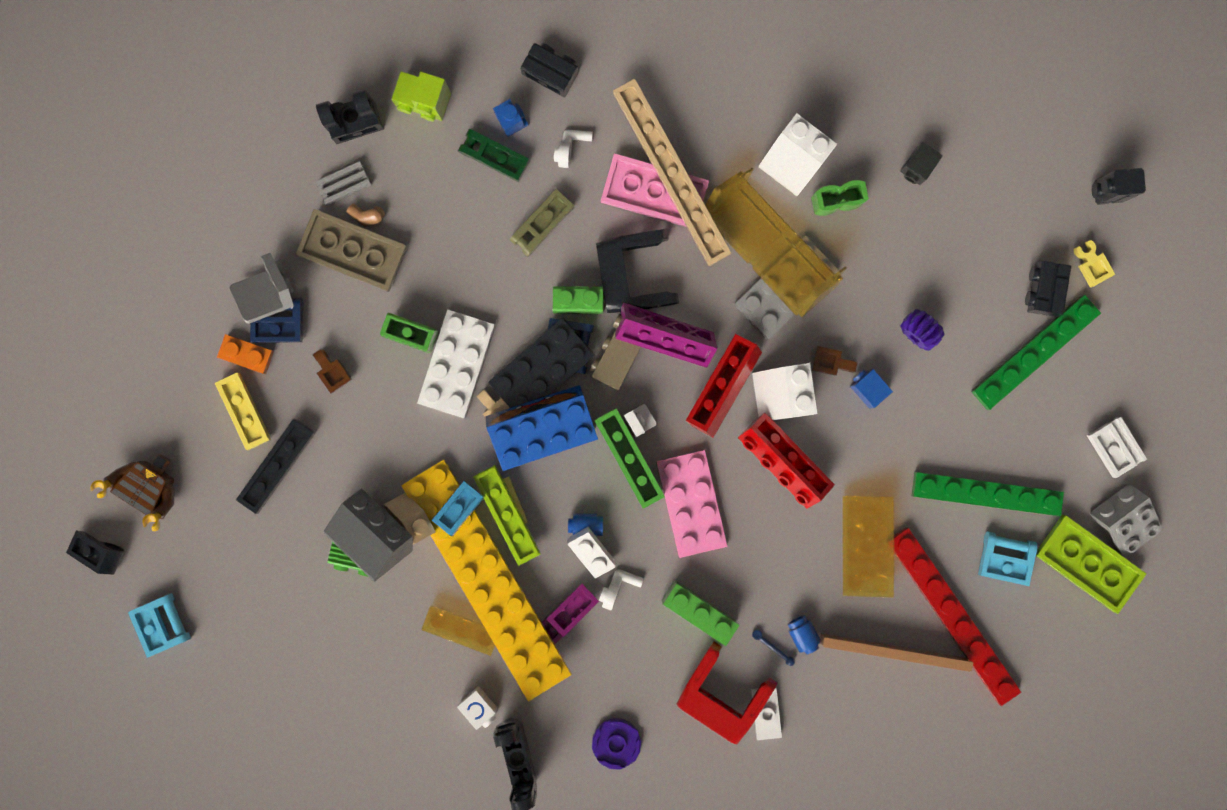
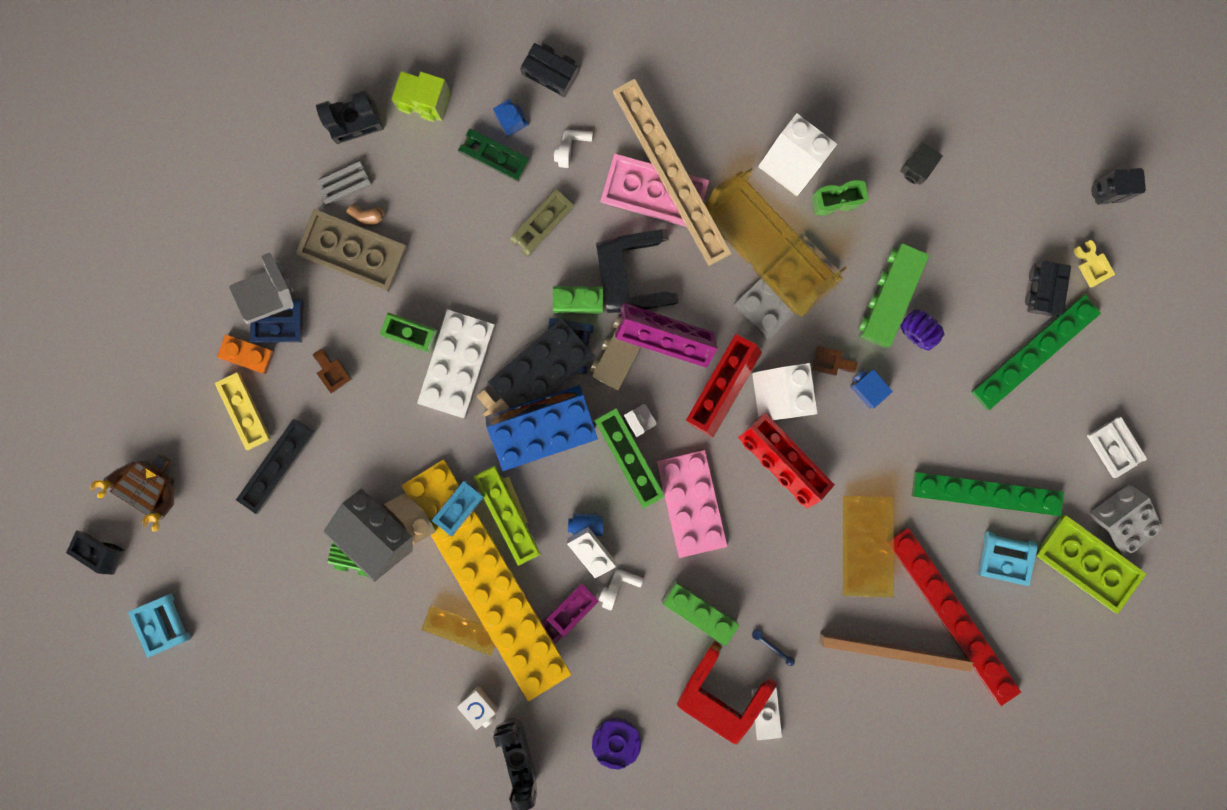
(804, 635): blue brick -> none
(893, 296): none -> bright green brick

